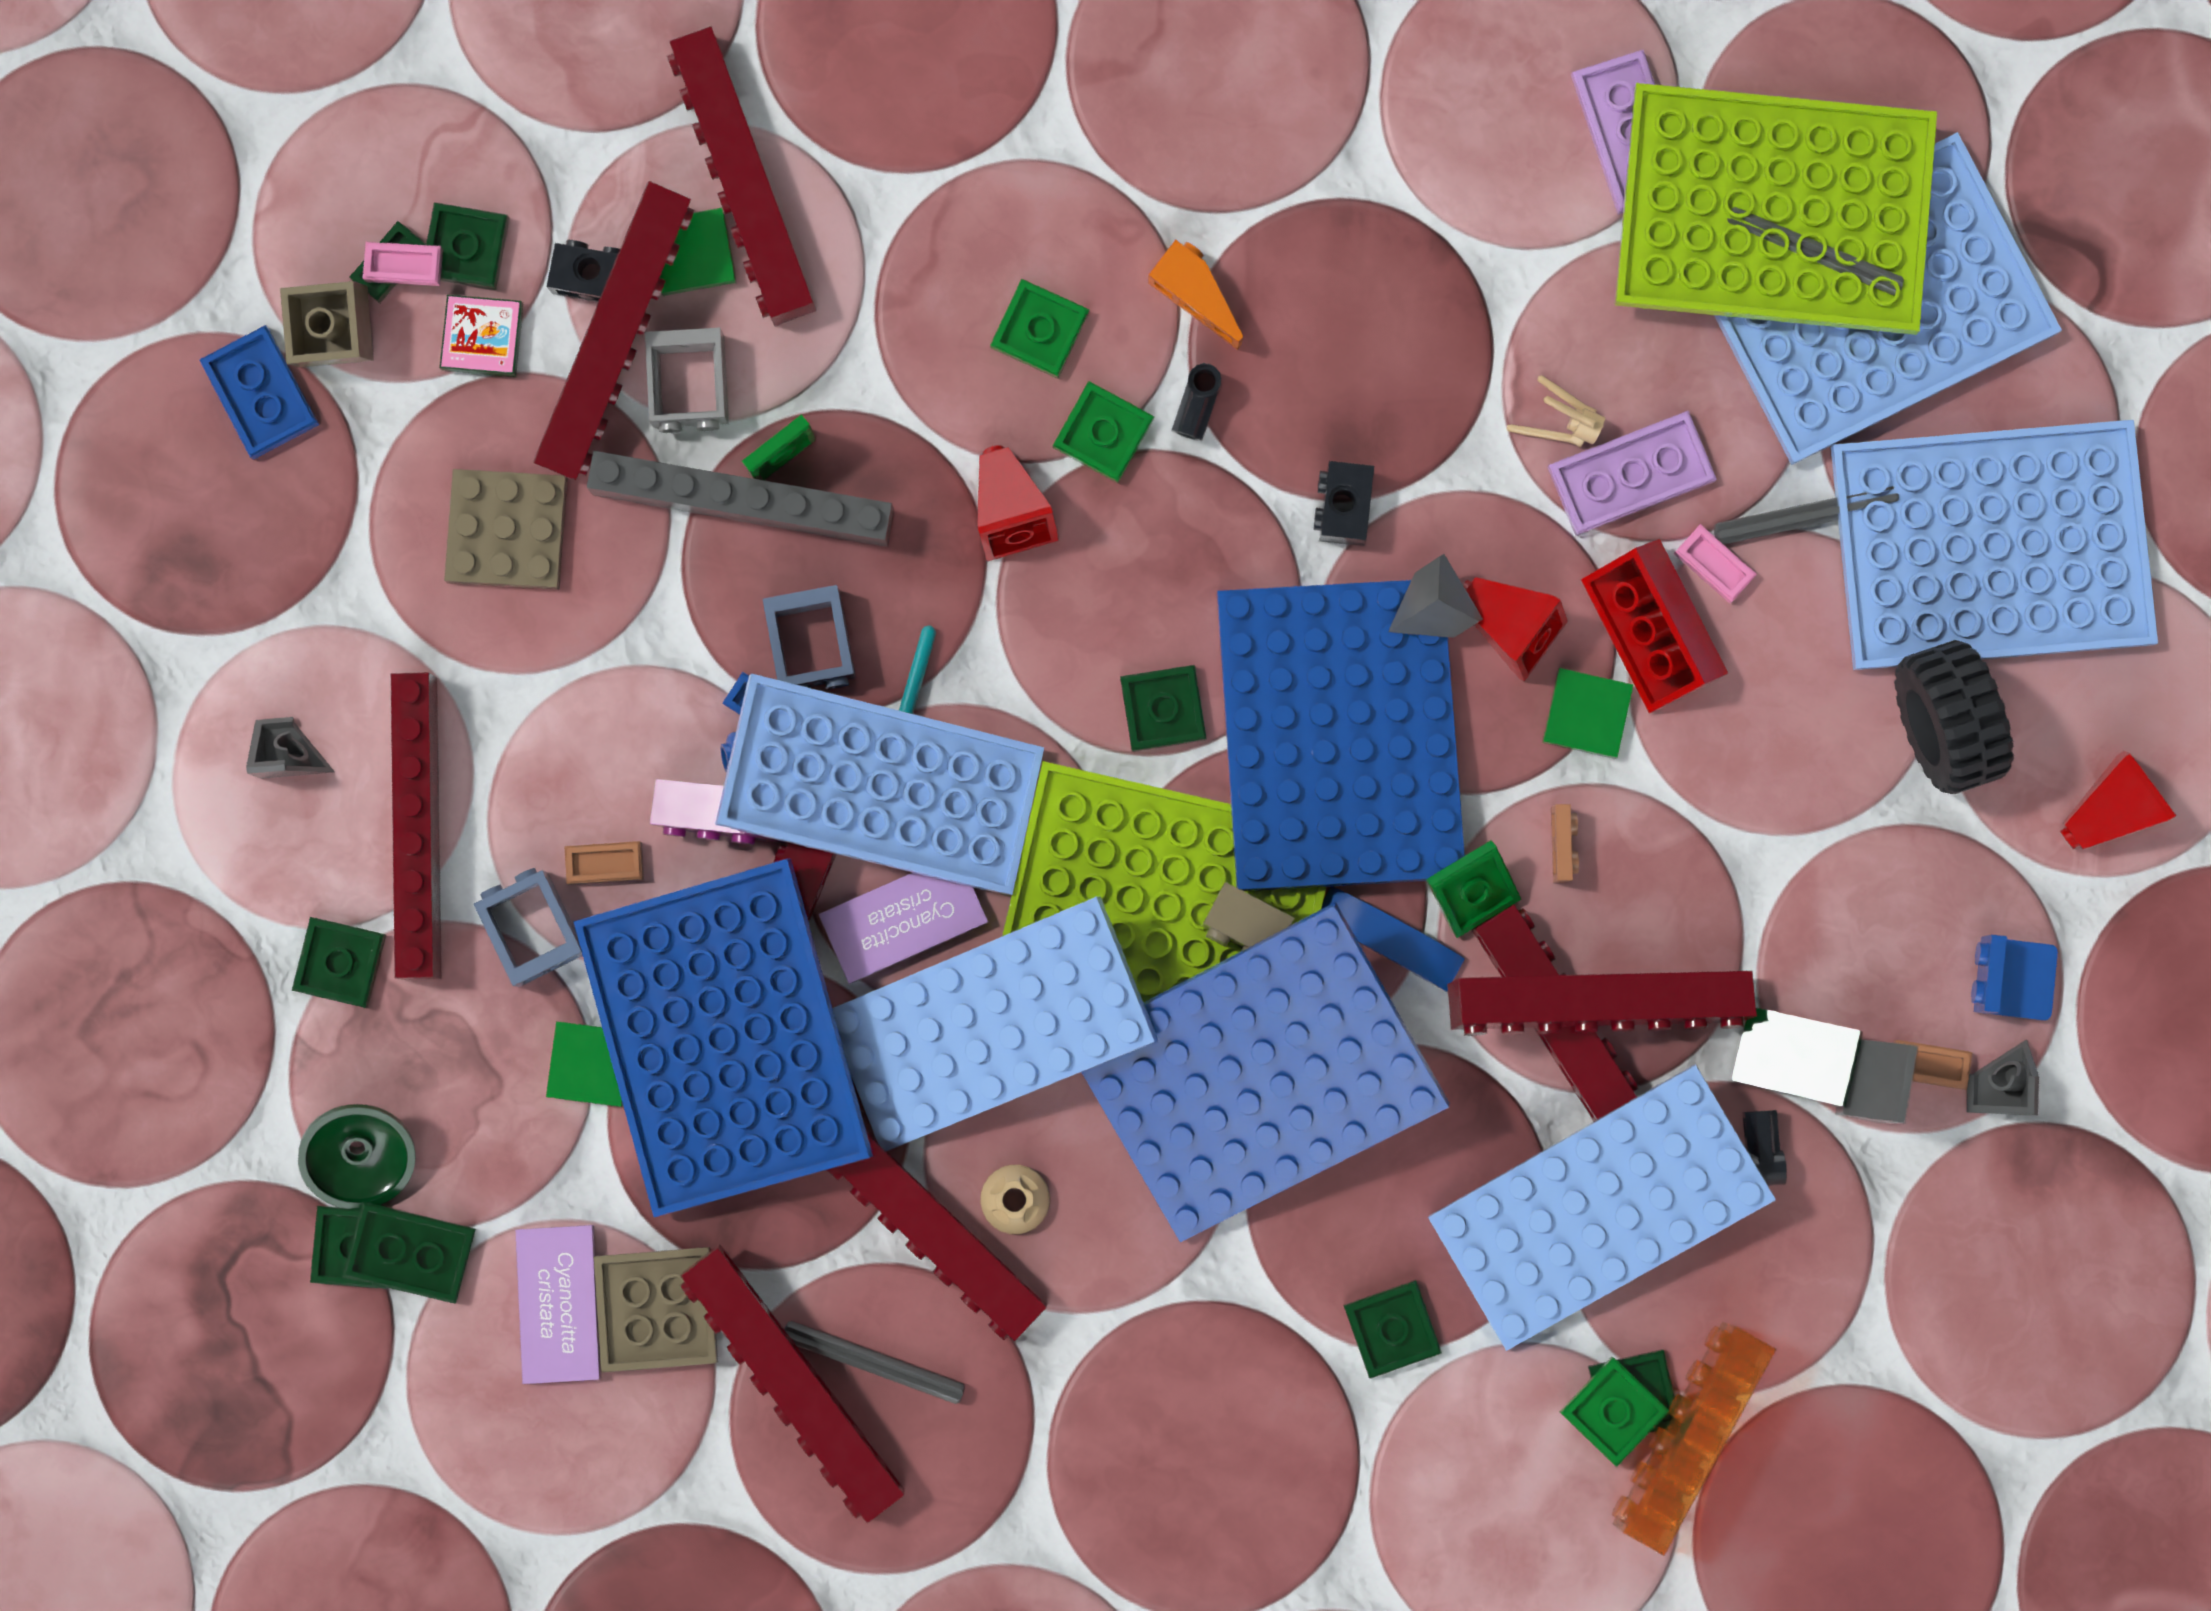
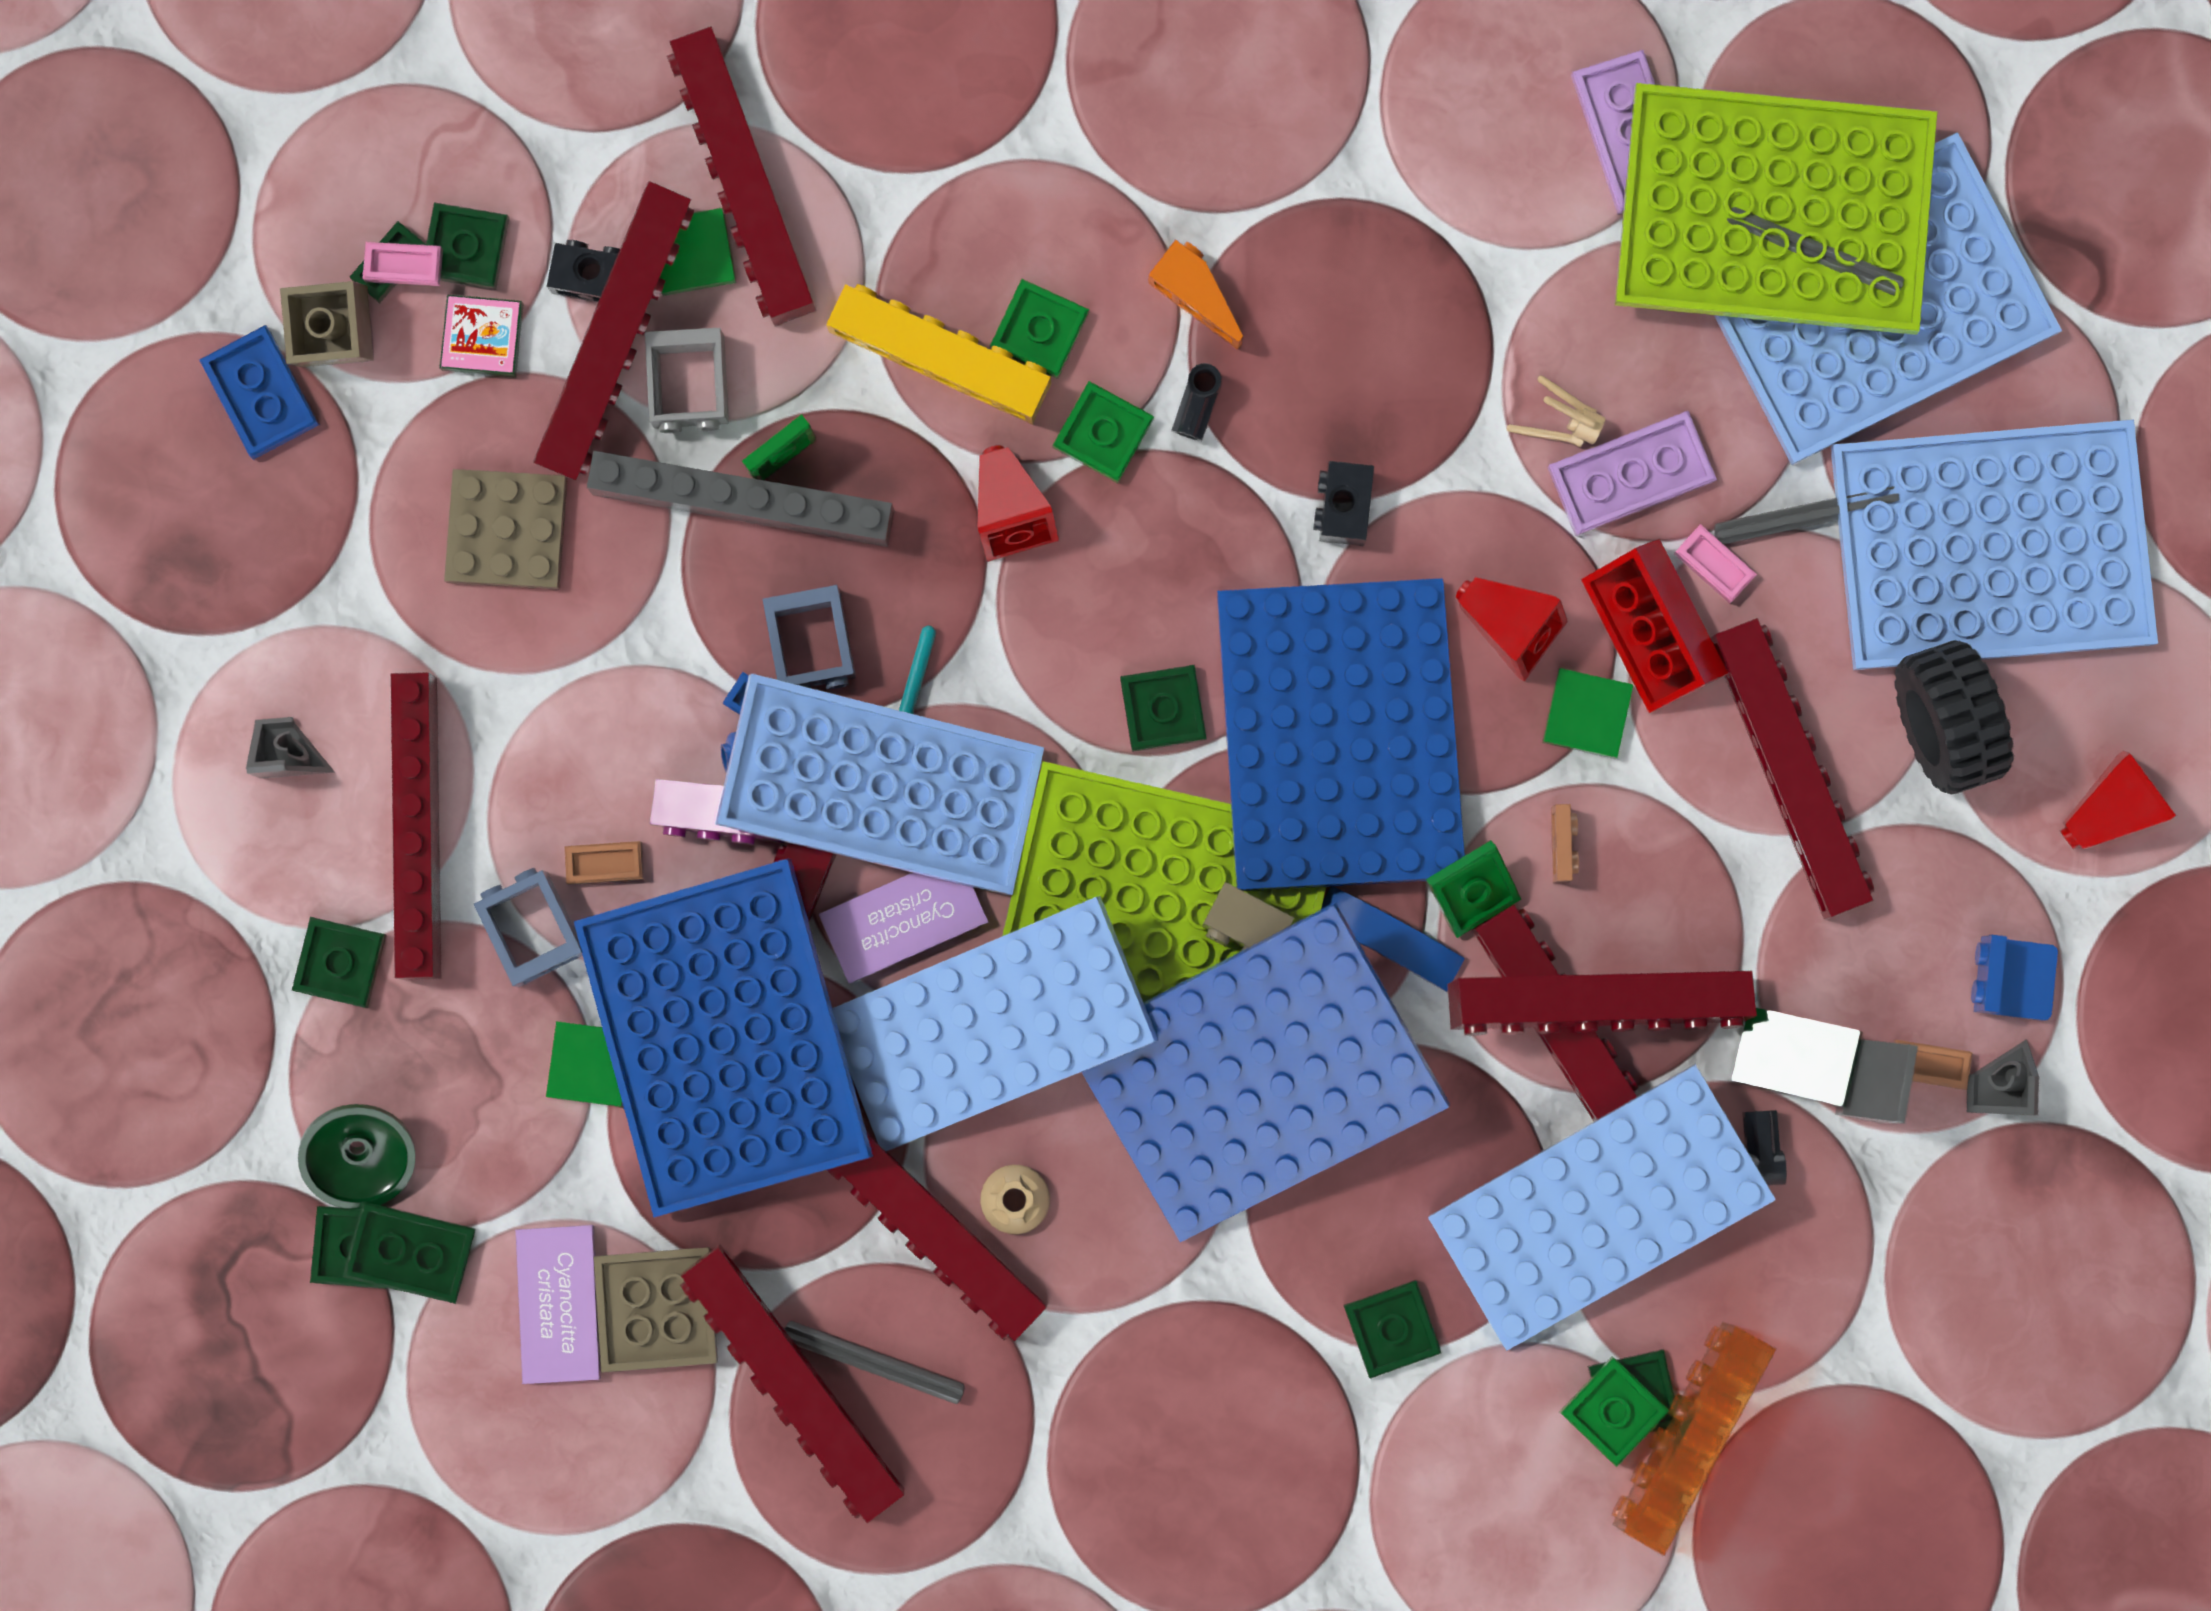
(938, 353): none -> yellow brick
(1435, 603): dark grey slope -> none
(1792, 770): none -> dark red brick

